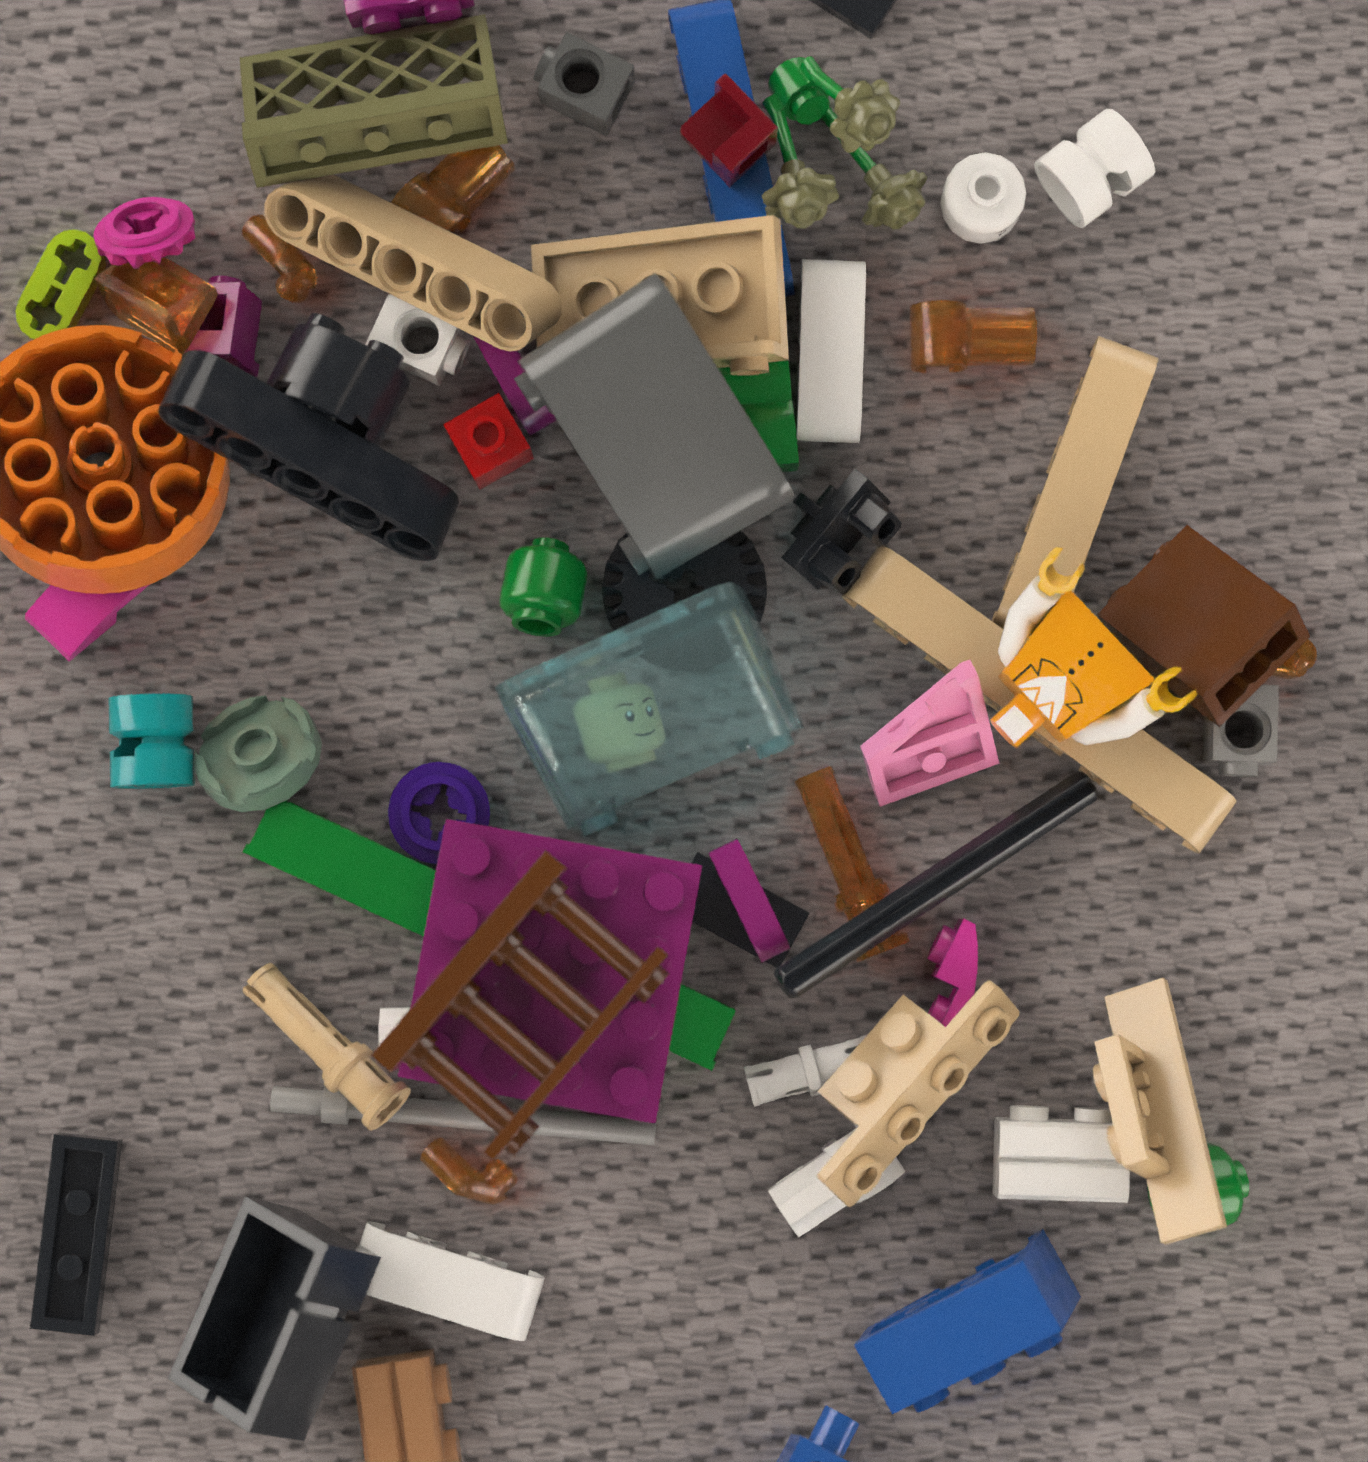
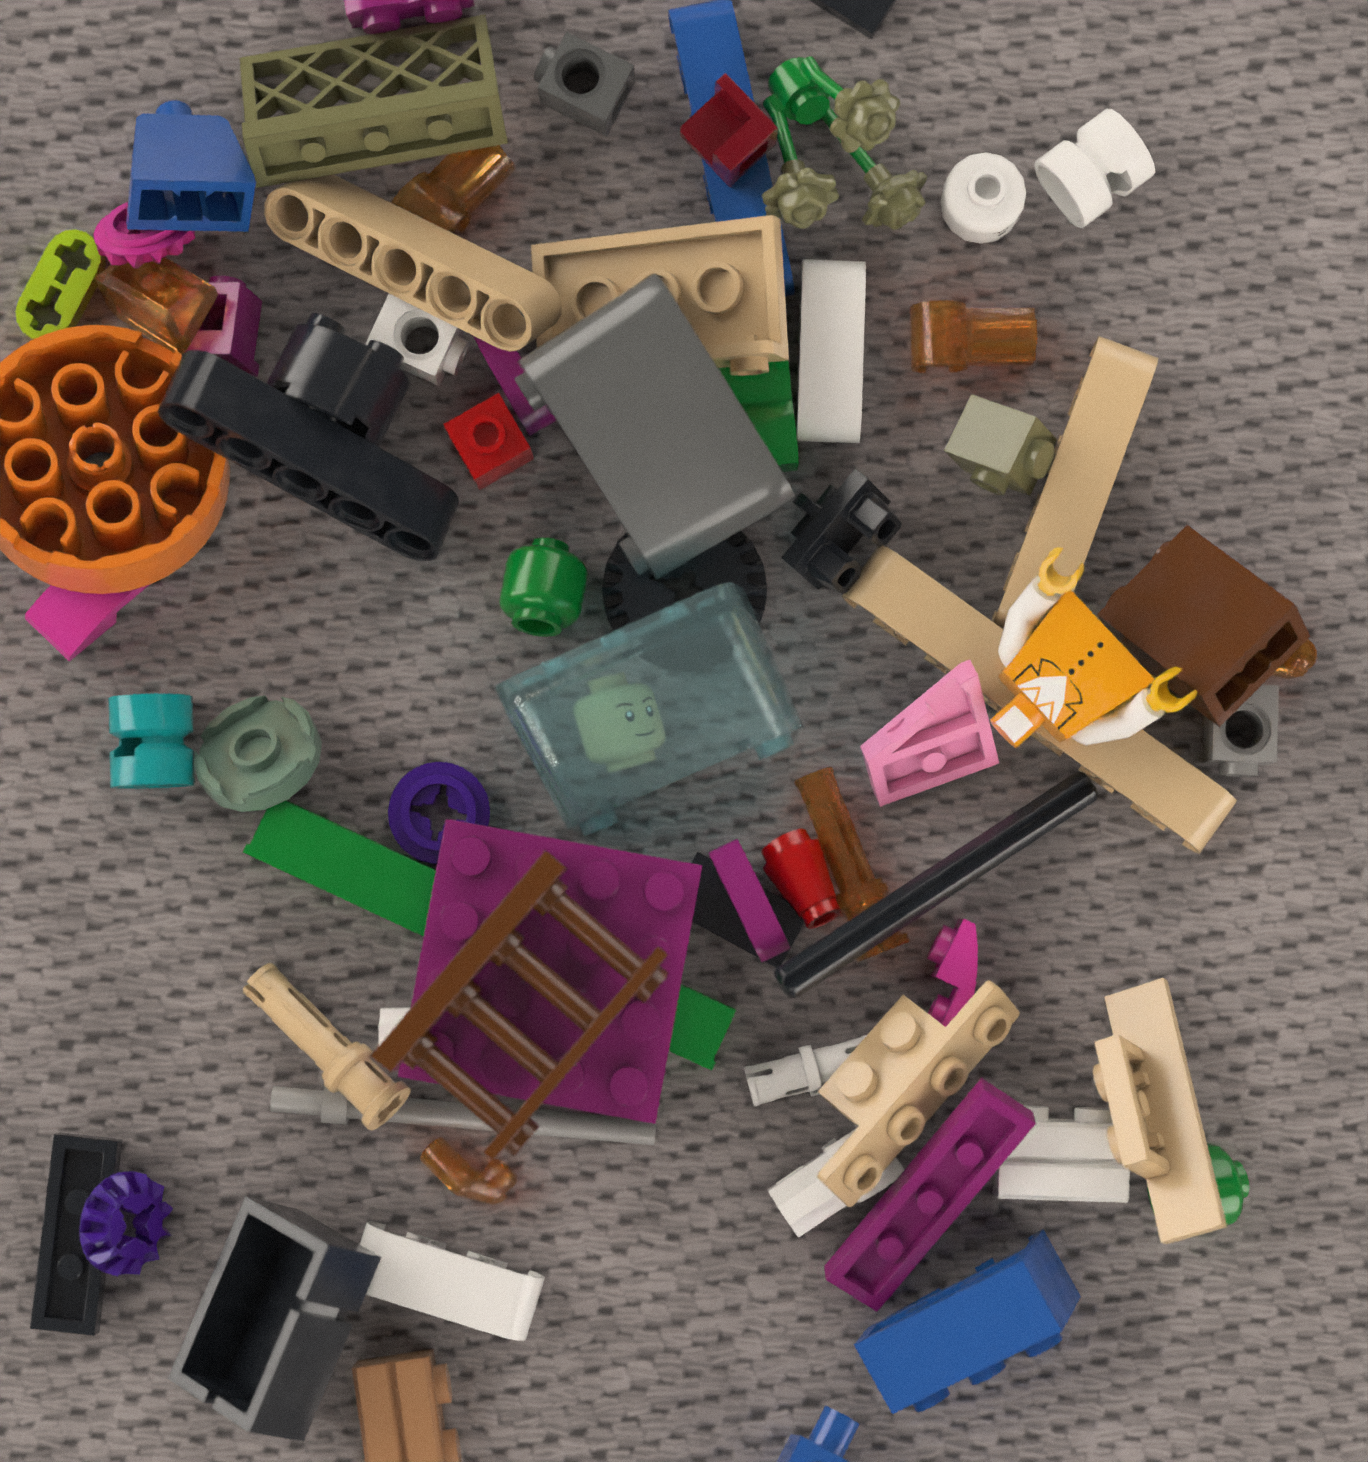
(104, 1226): none -> dark purple gear
(188, 173): none -> blue torso
(295, 269): clear orange arm -> none
(802, 876): none -> red cone
(929, 1194): none -> magenta plate
(1001, 447): none -> brick

